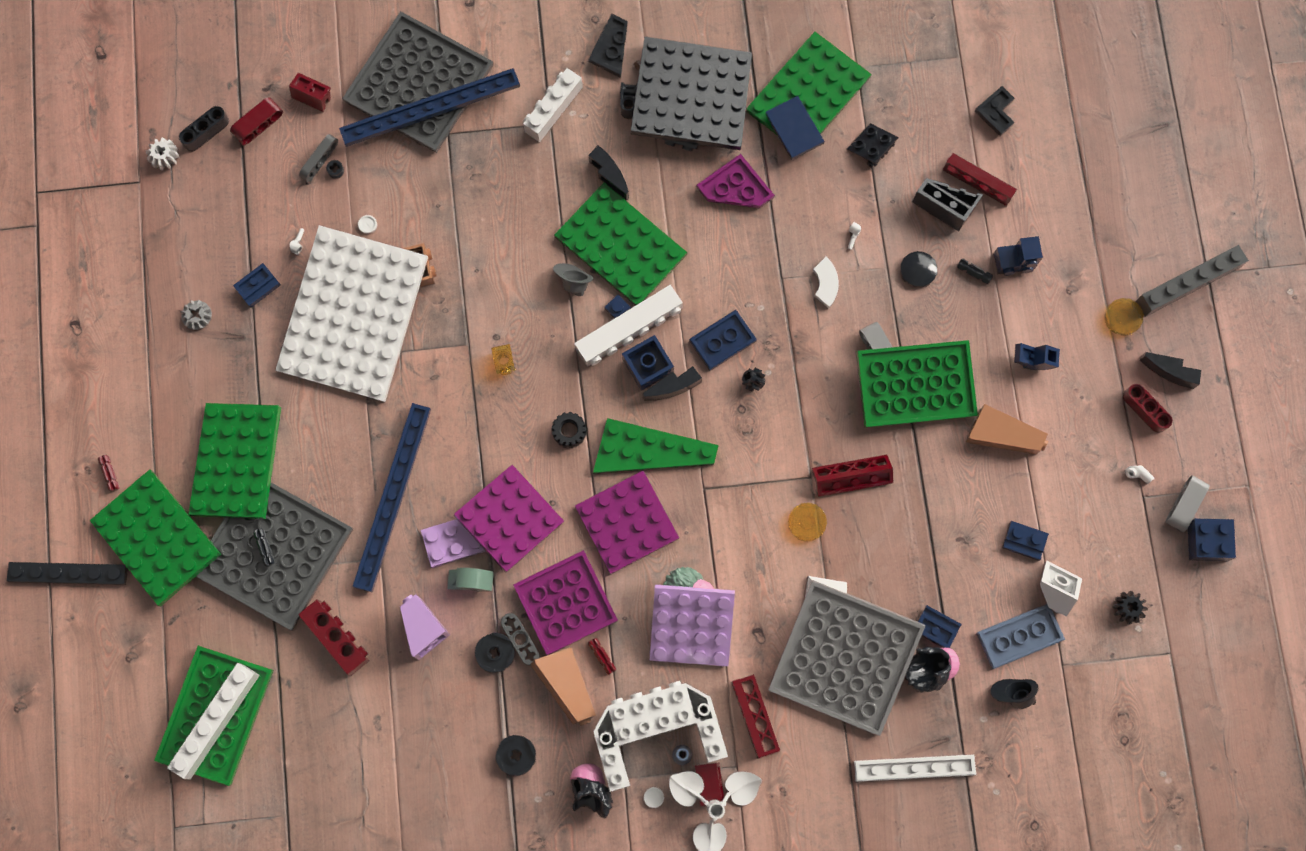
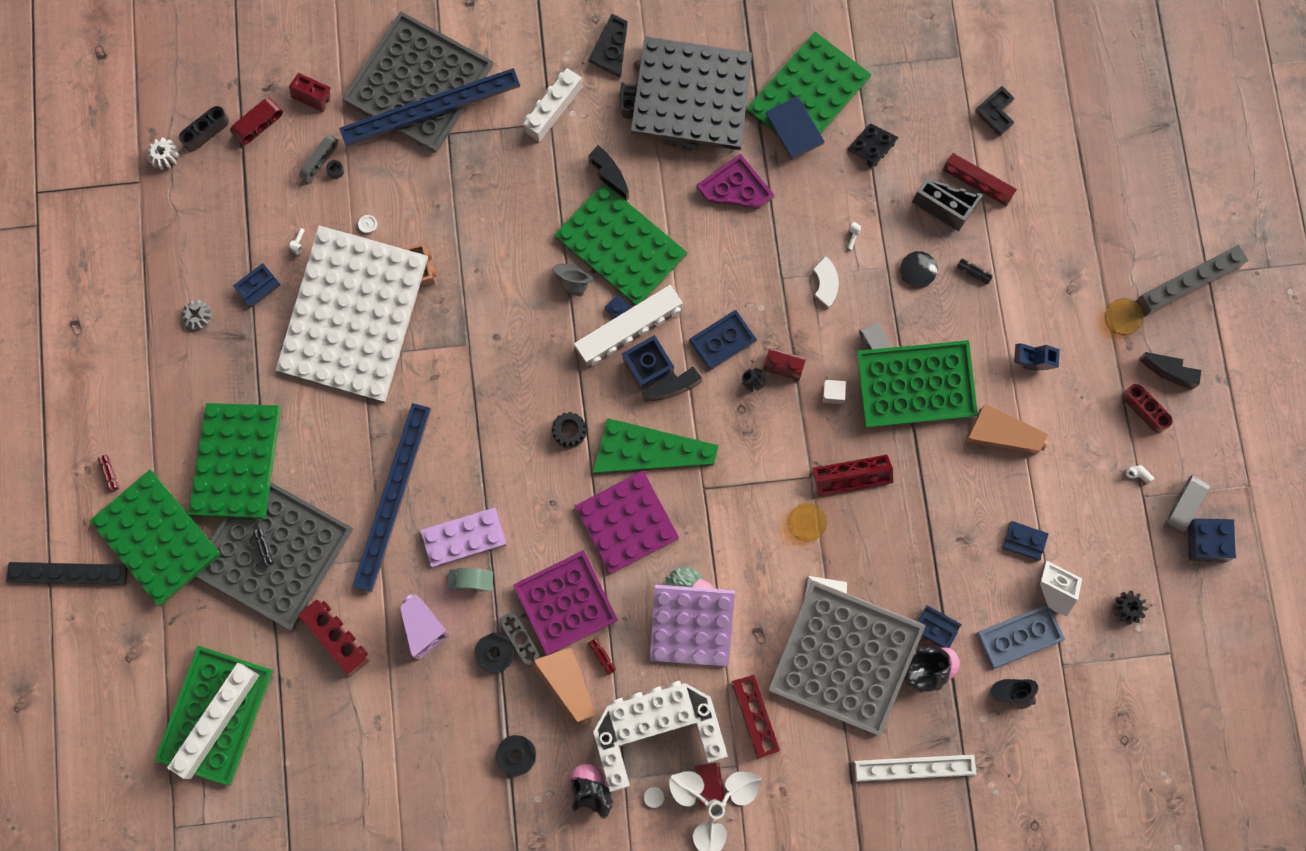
(501, 352): clear yellow brick -> none
(508, 518): magenta plate -> none
(675, 754): sand blue cone -> none
(784, 364): none -> dark red brick
(833, 392): none -> white piece
(1018, 257): dark blue brick -> none

